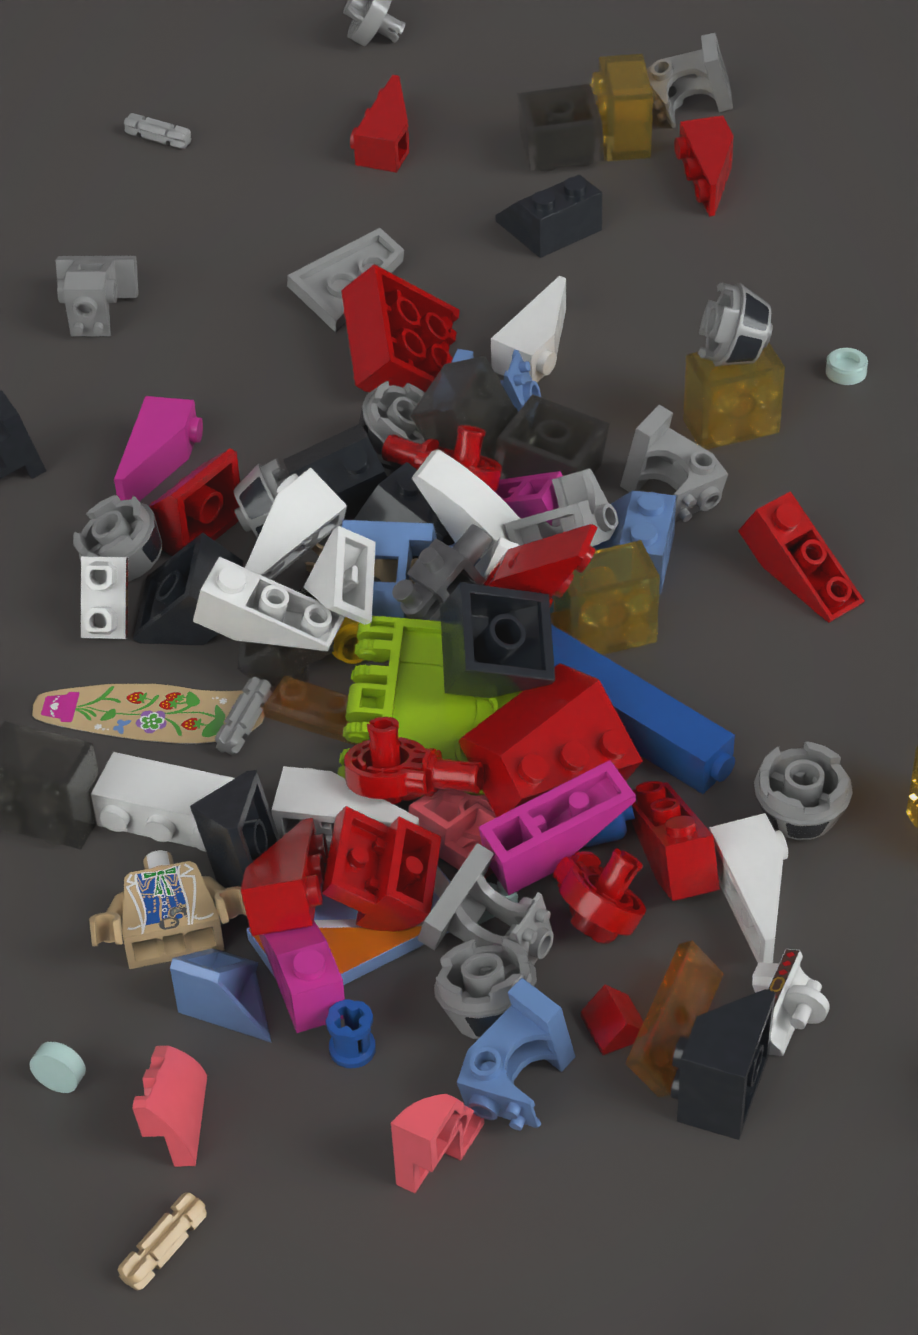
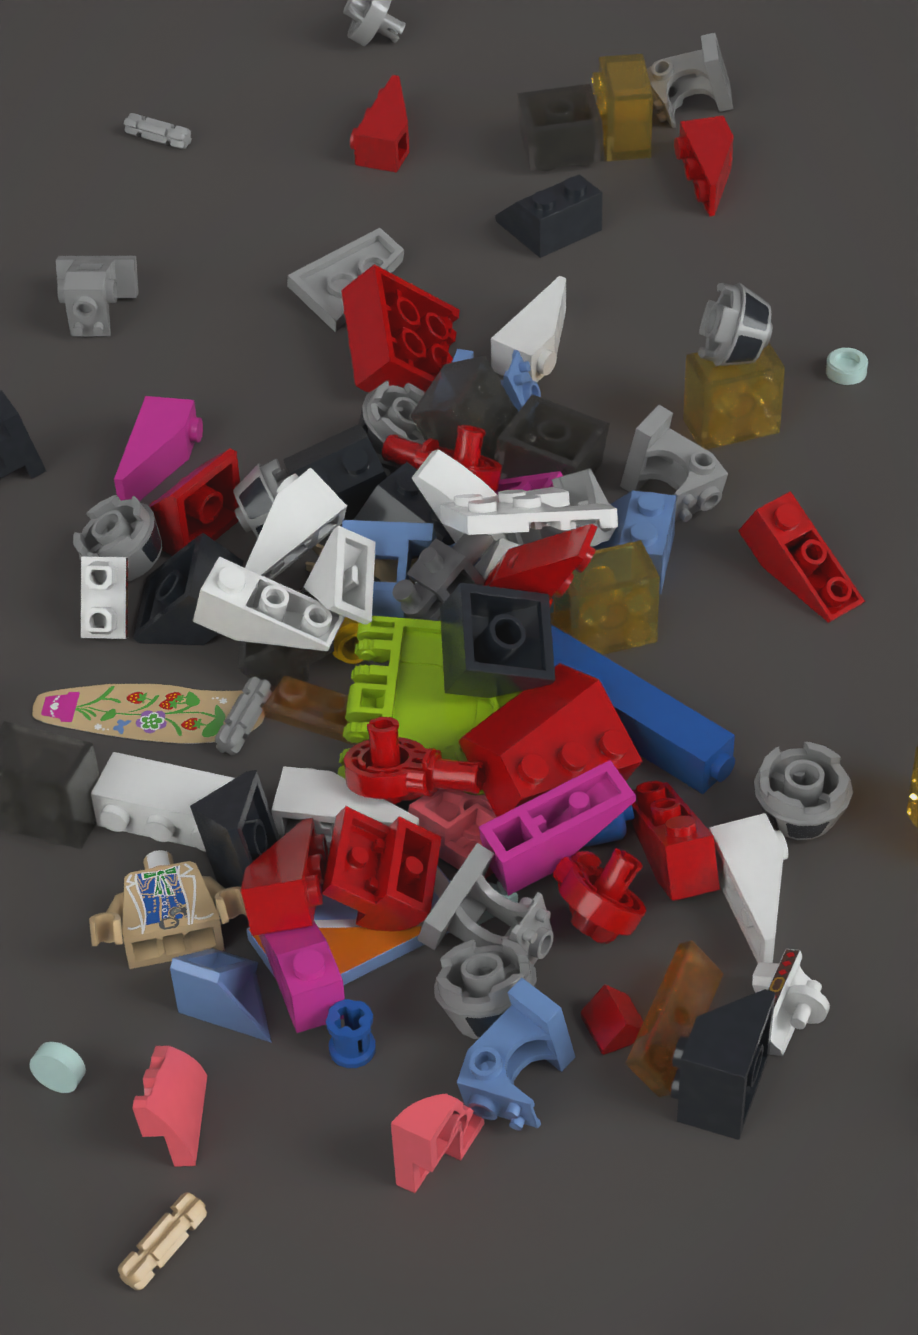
(521, 509): none -> white wing

